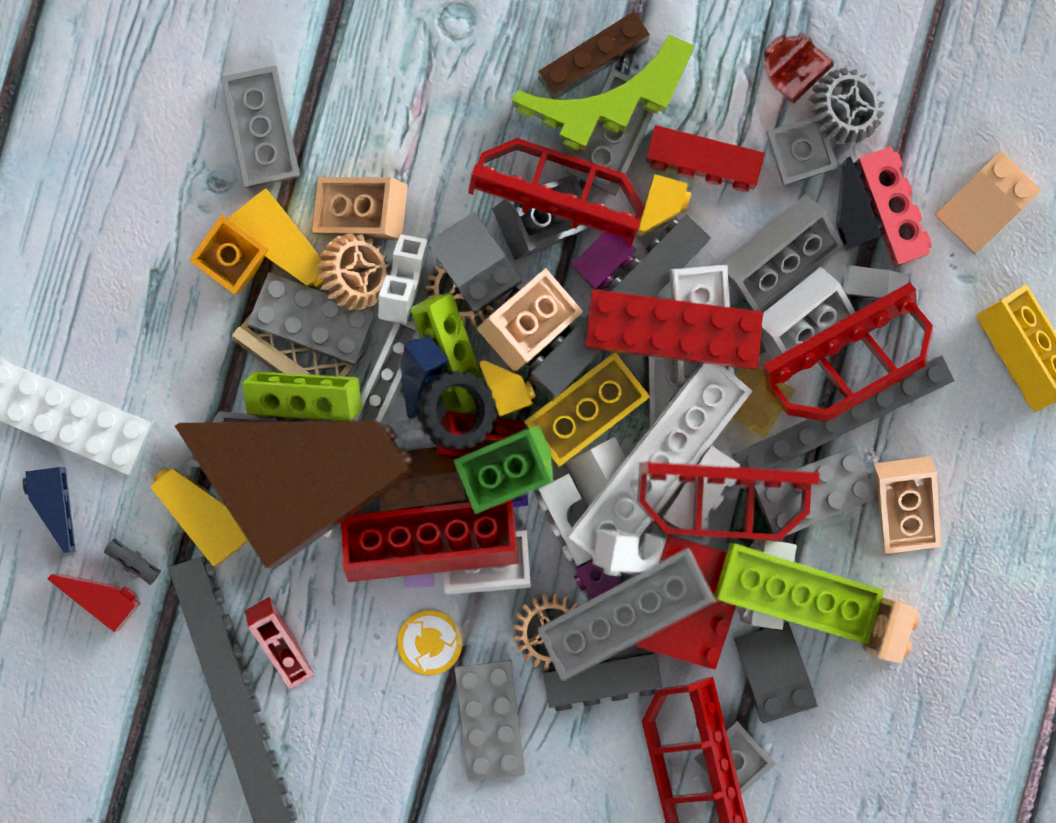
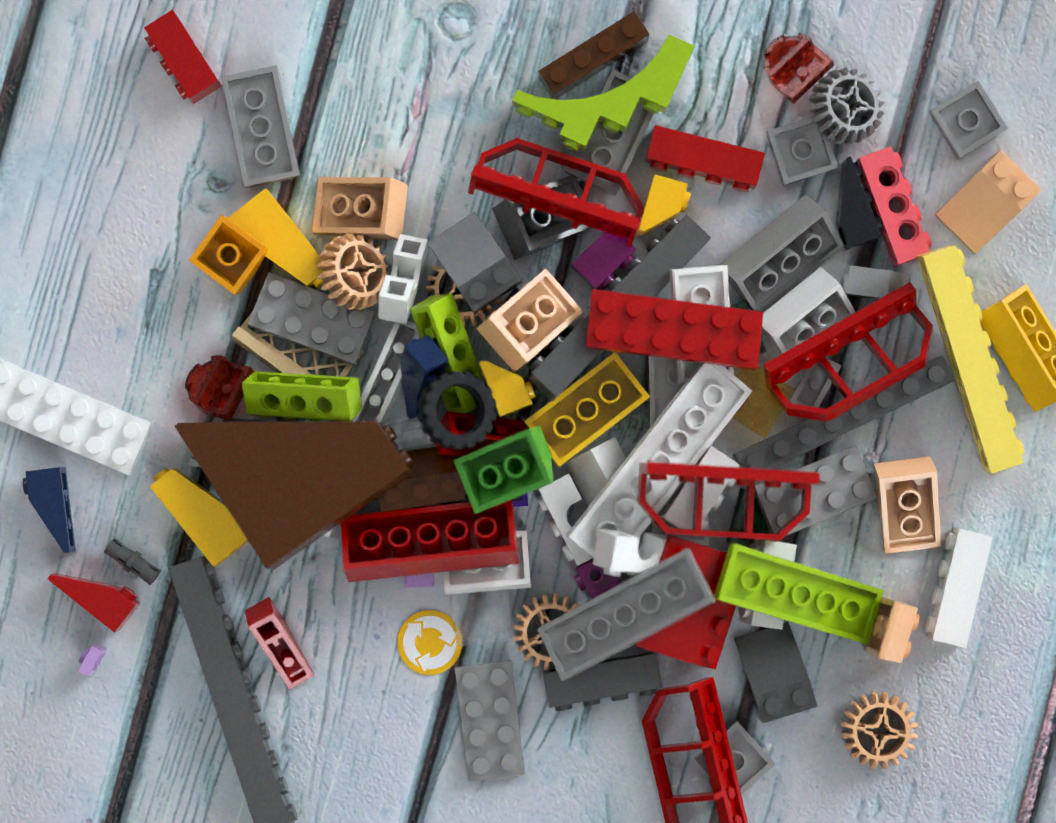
(91, 659): none -> lavender plate
(181, 57): none -> red brick
(217, 386): none -> clear red slope
(813, 386): none -> light grey plate
(880, 717): none -> light nougat gear
(959, 587): none -> white brick
(968, 120): none -> light grey plate
(970, 358): none -> light yellow brick

